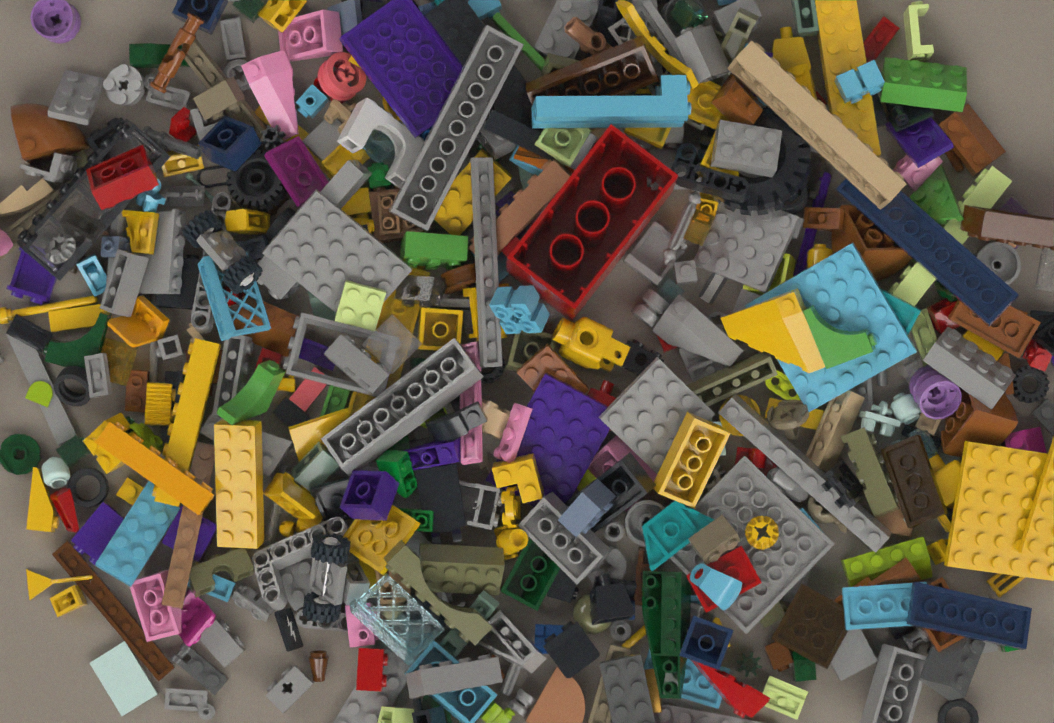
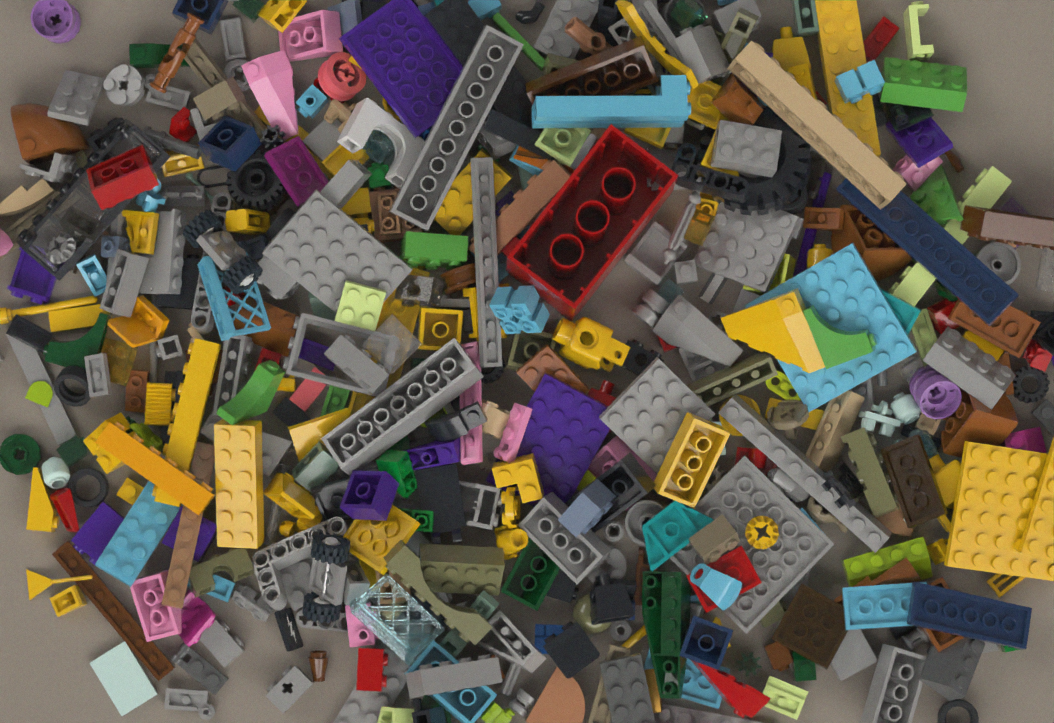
(531, 16): none -> black arm
(971, 140): dark orange slope -> none

